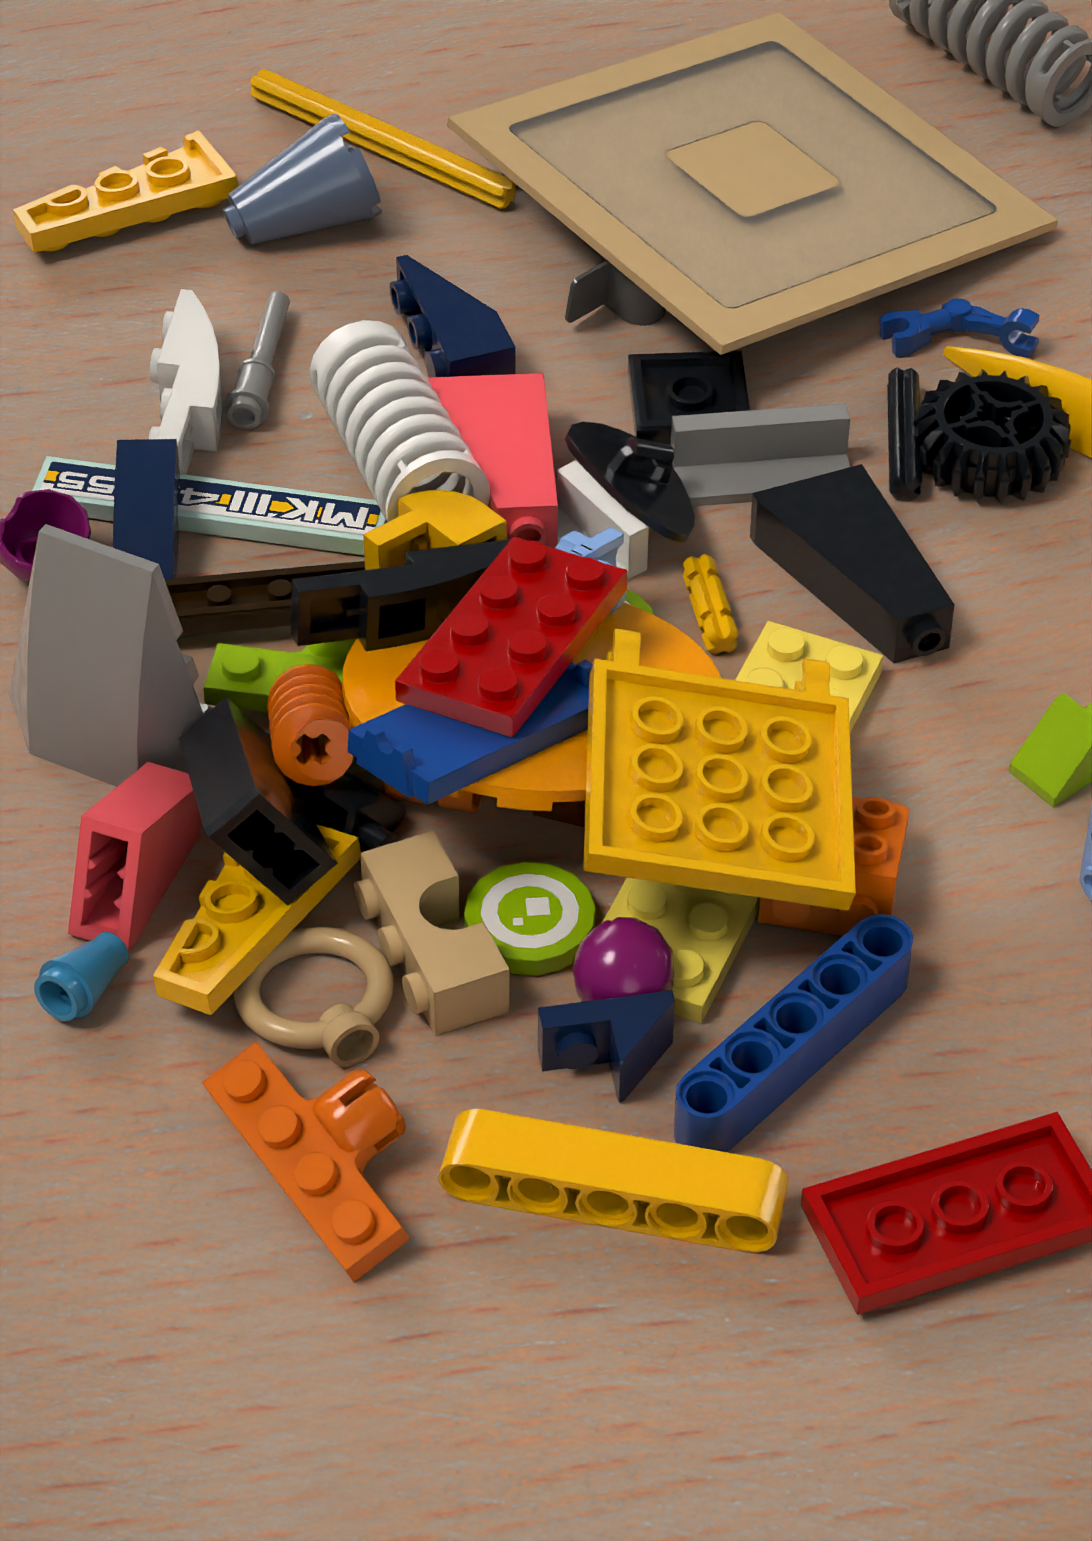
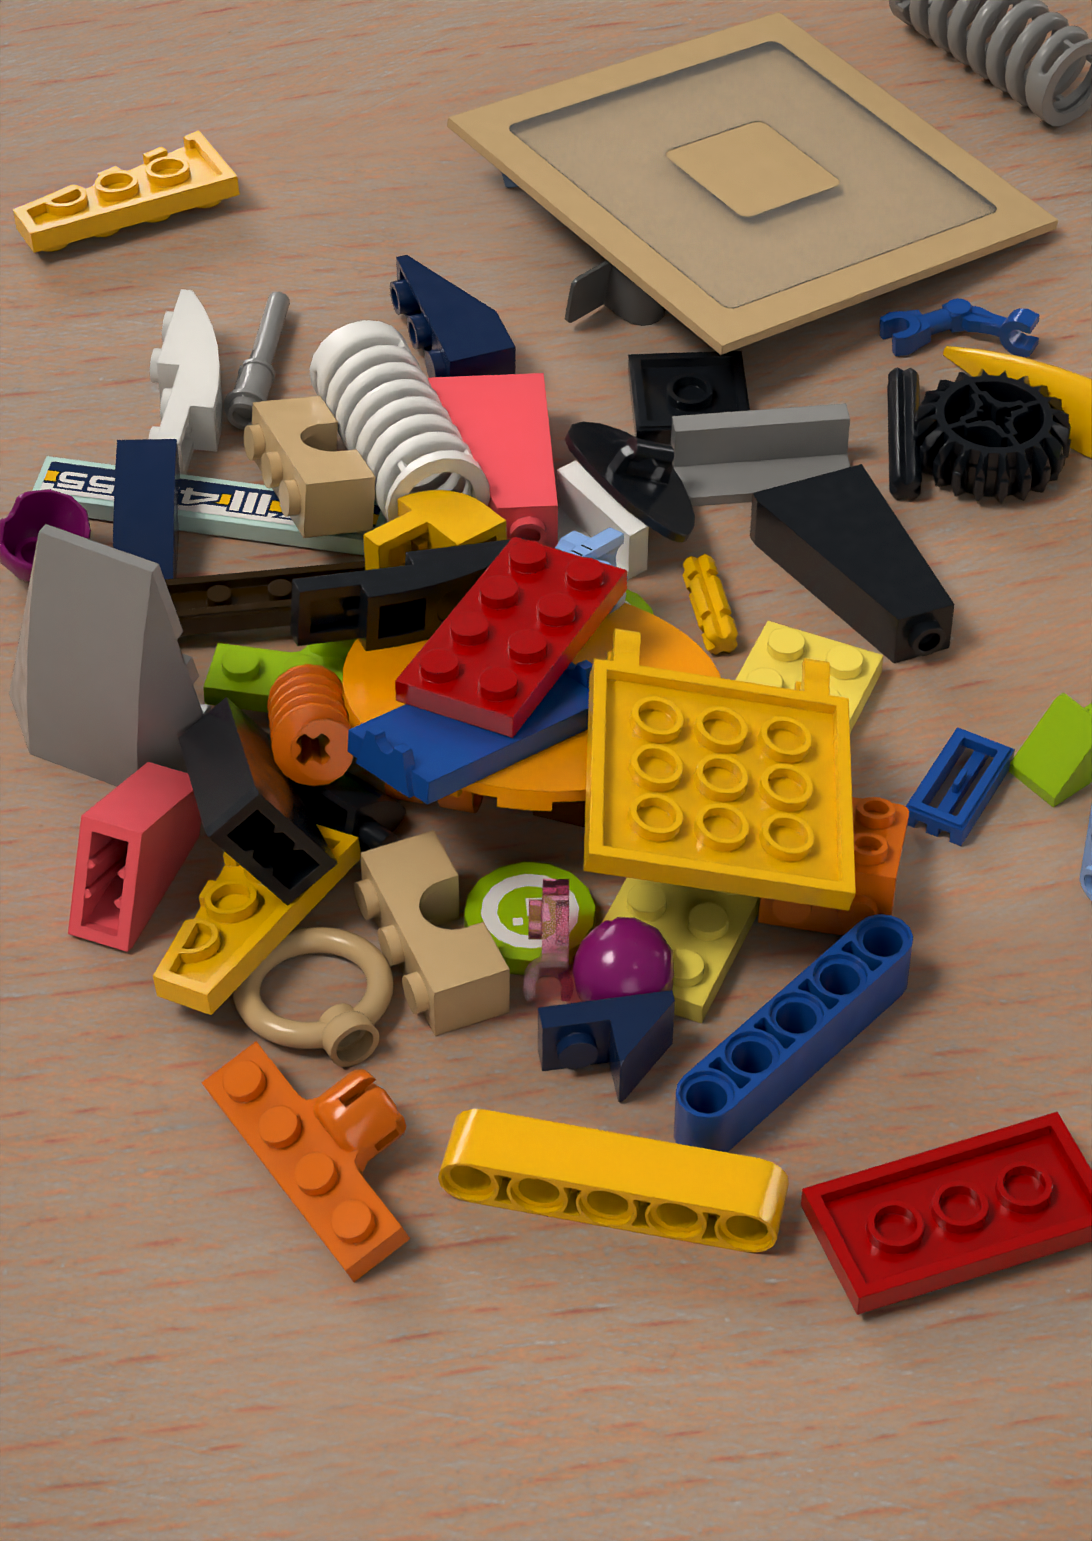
(78, 978): dark azure cone -> none
(300, 461): none -> tan arch
(305, 188): sand blue cone -> none
(386, 139): yellow axle -> none
(550, 924): none -> clear pink plate
(941, 817): none -> blue tile

